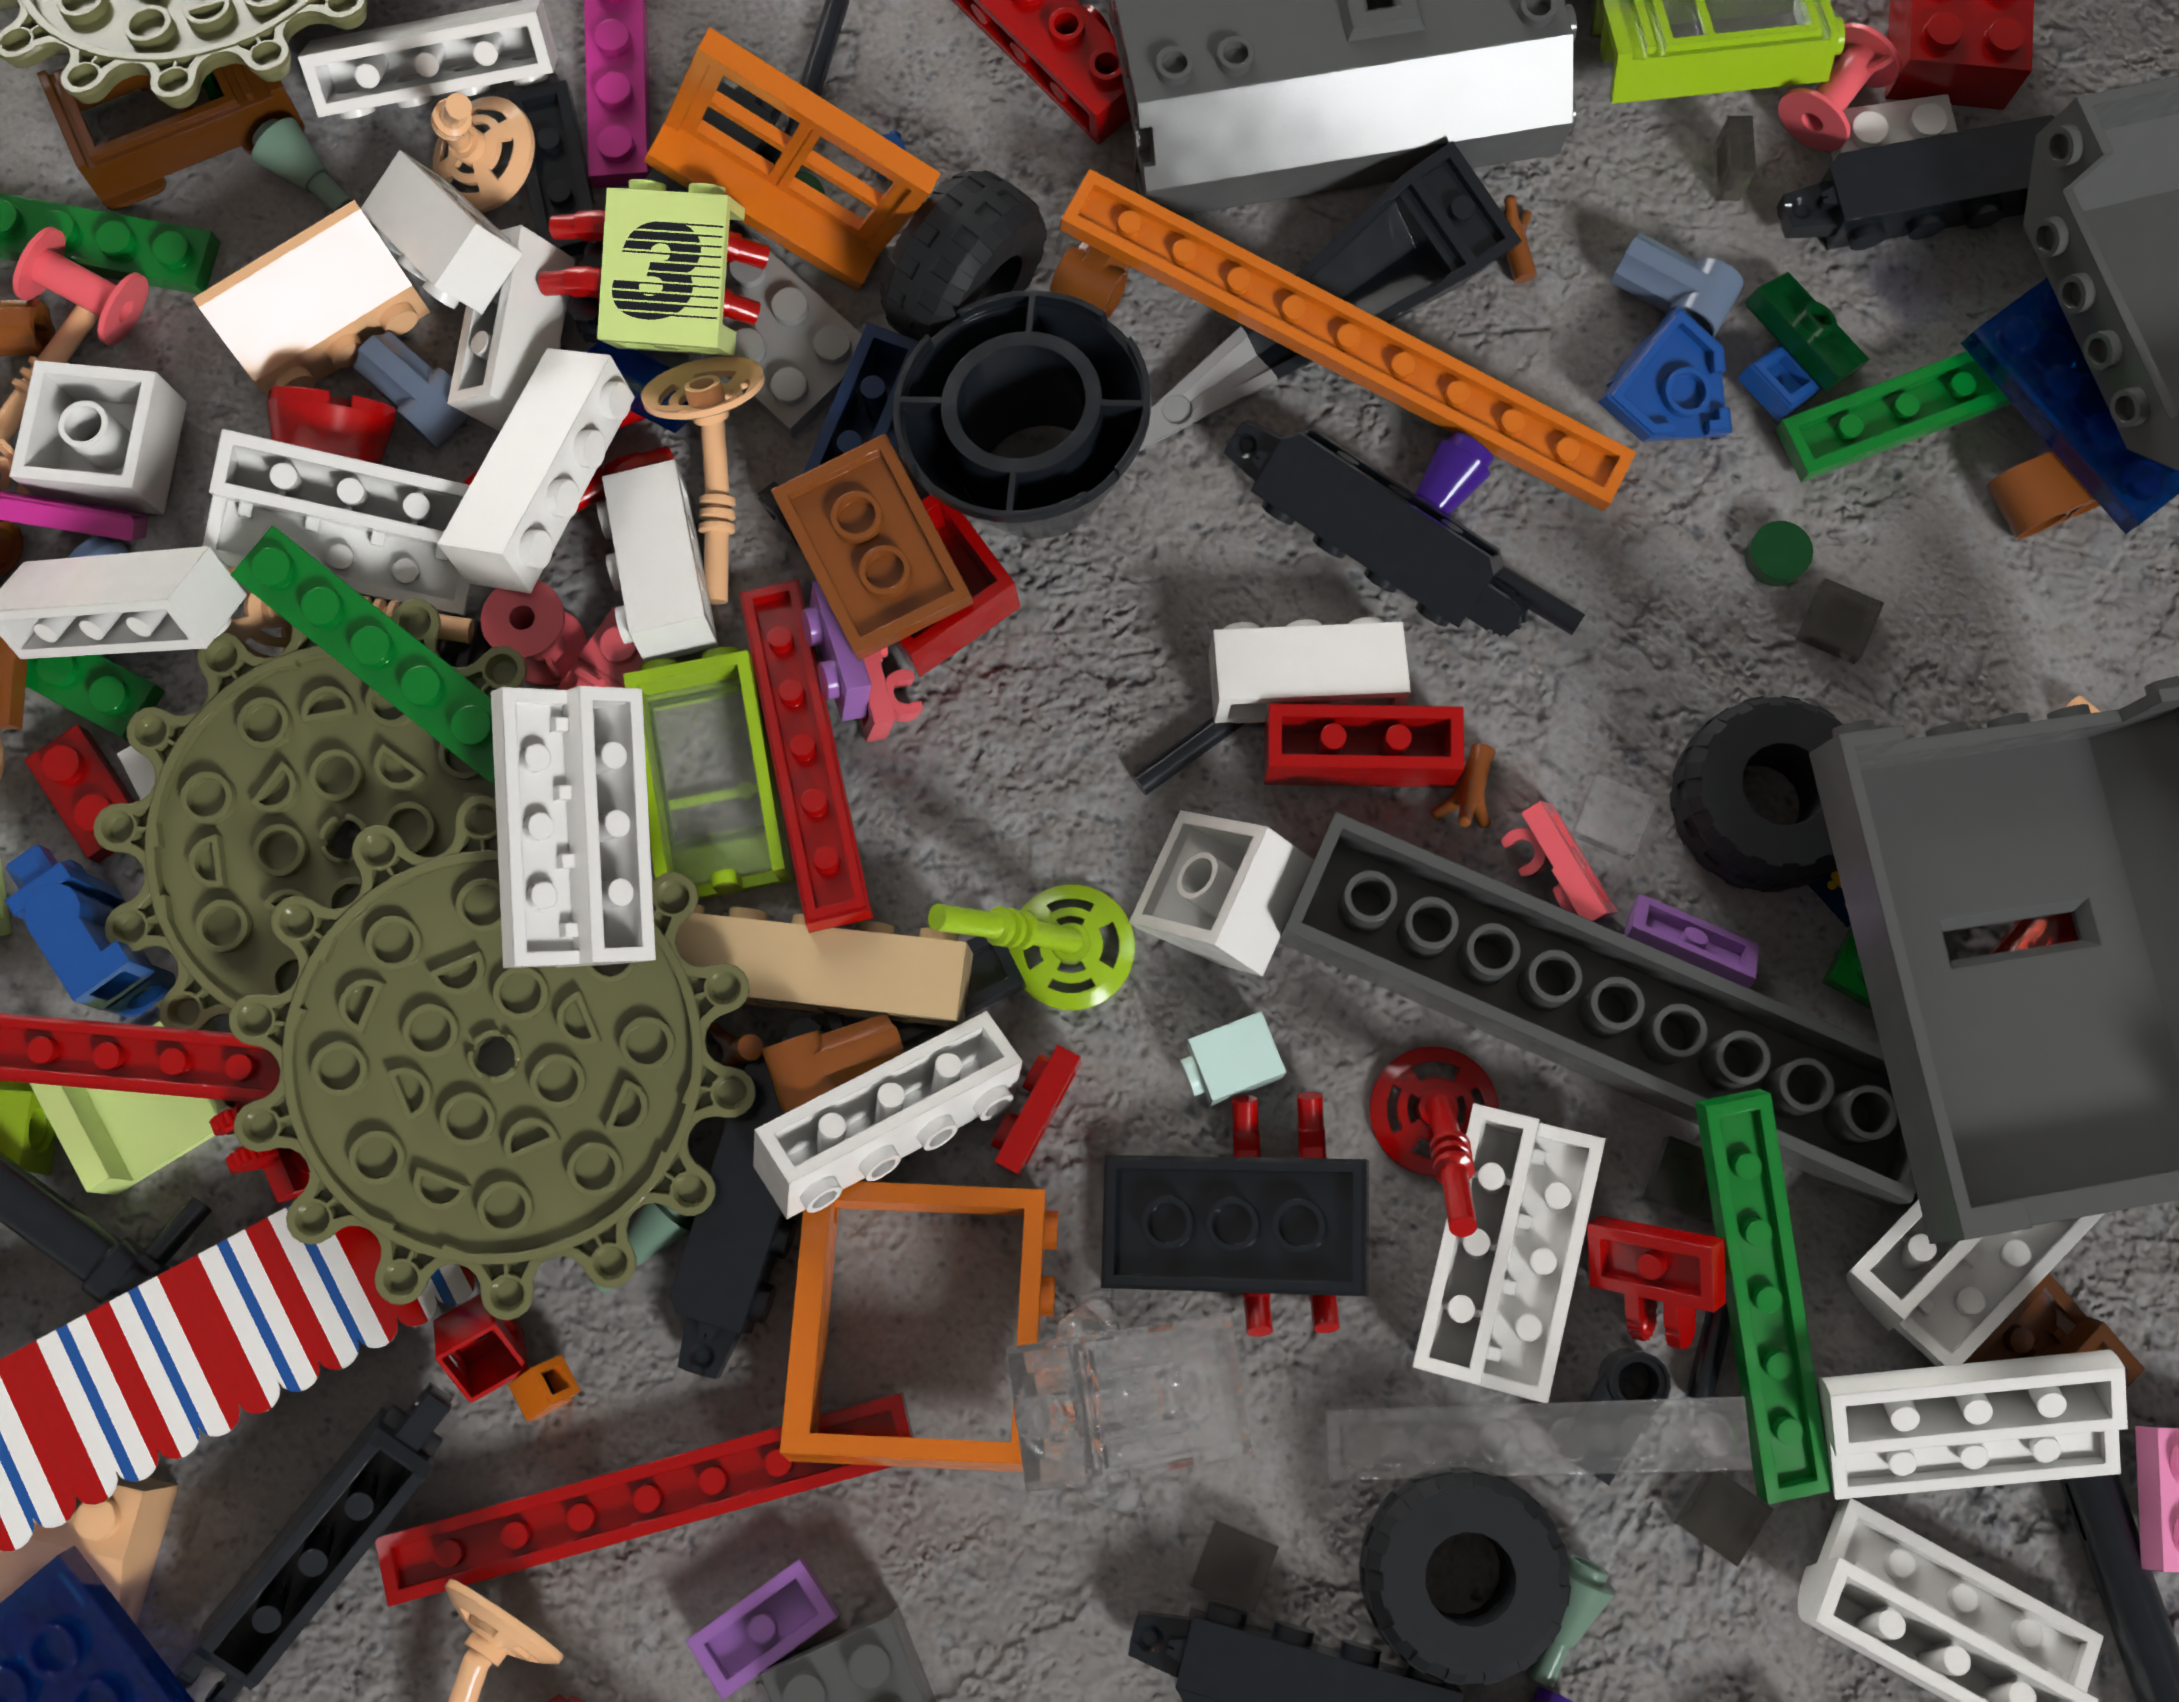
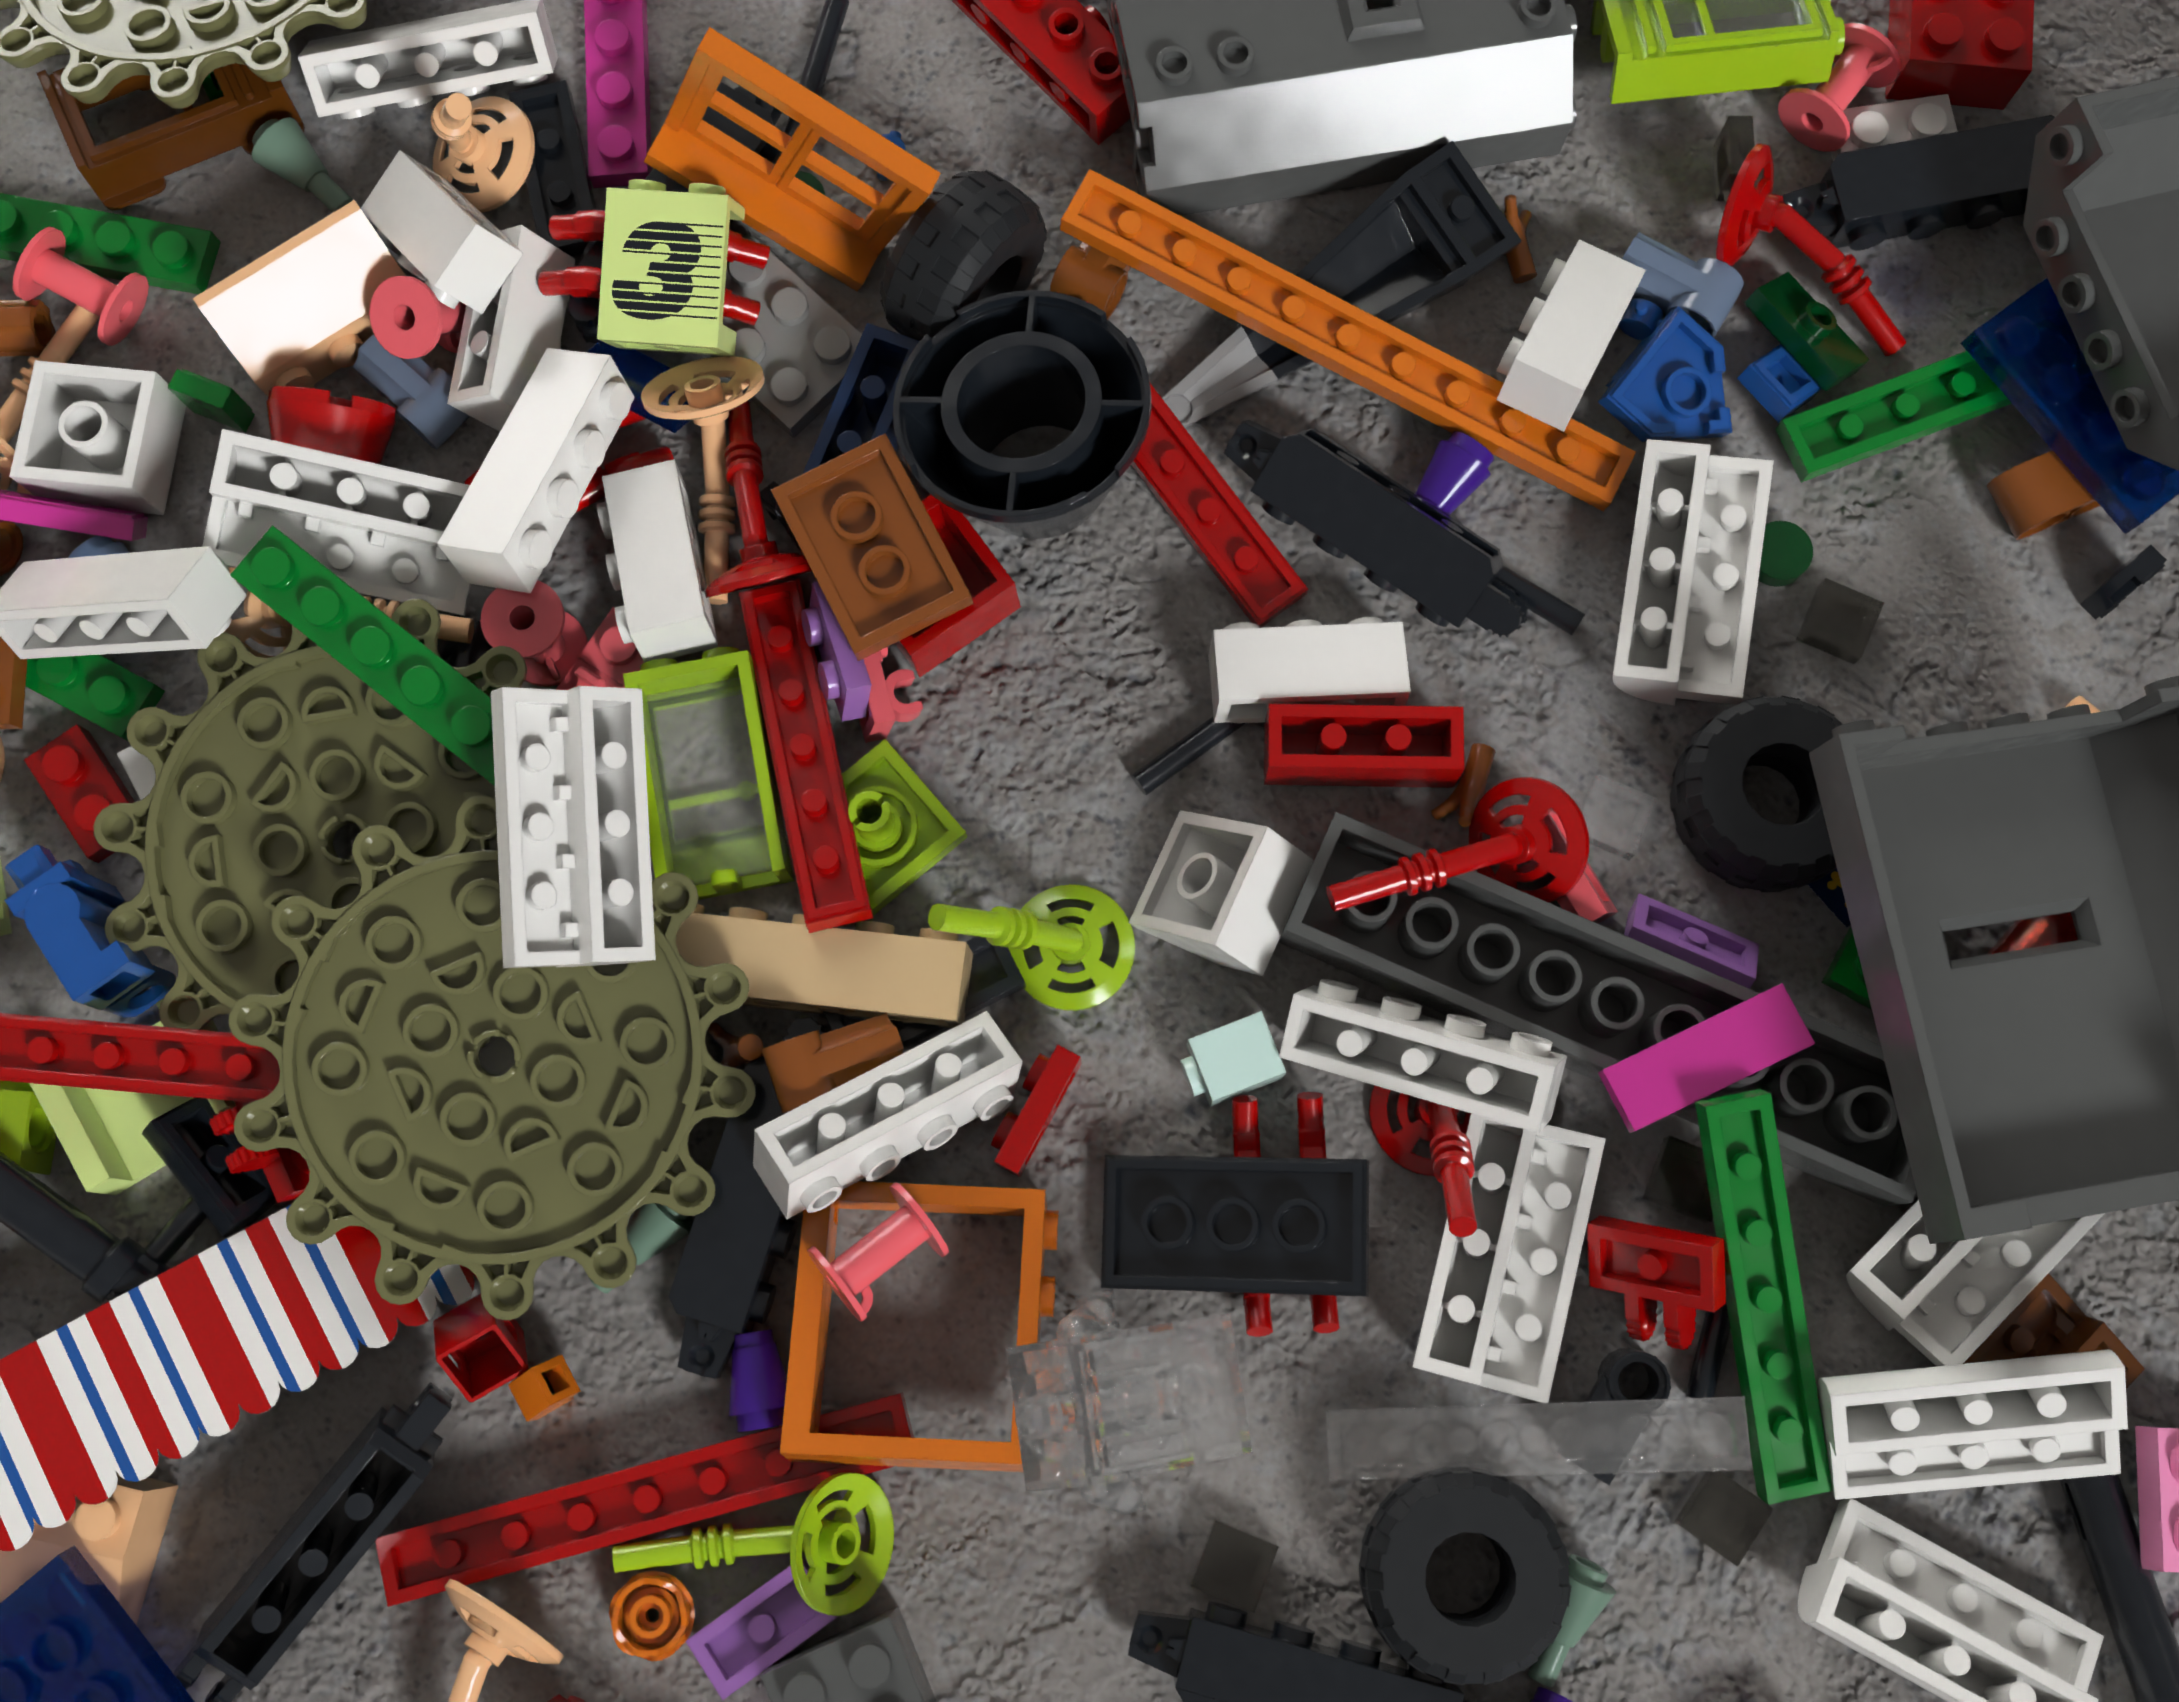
(198, 1162): none -> black brick
(211, 399): none -> green tile
(412, 320): none -> coral piece
(629, 1615): none -> orange plate
(744, 472): none -> red dish
(757, 1382): none -> dark purple cone
(819, 1538): none -> lime dish
(879, 1252): none -> coral piece
(896, 823): none -> lime plate
(1215, 518): none -> red tile
(1424, 1056): none -> white brick
(1505, 847): none -> red dish
(1567, 333): none -> white brick
(1641, 319): none -> blue piece
(1692, 575): none -> white brick
(1706, 1058): none -> dark pink tile
(1758, 209): none -> red dish
(2123, 582): none -> black tile

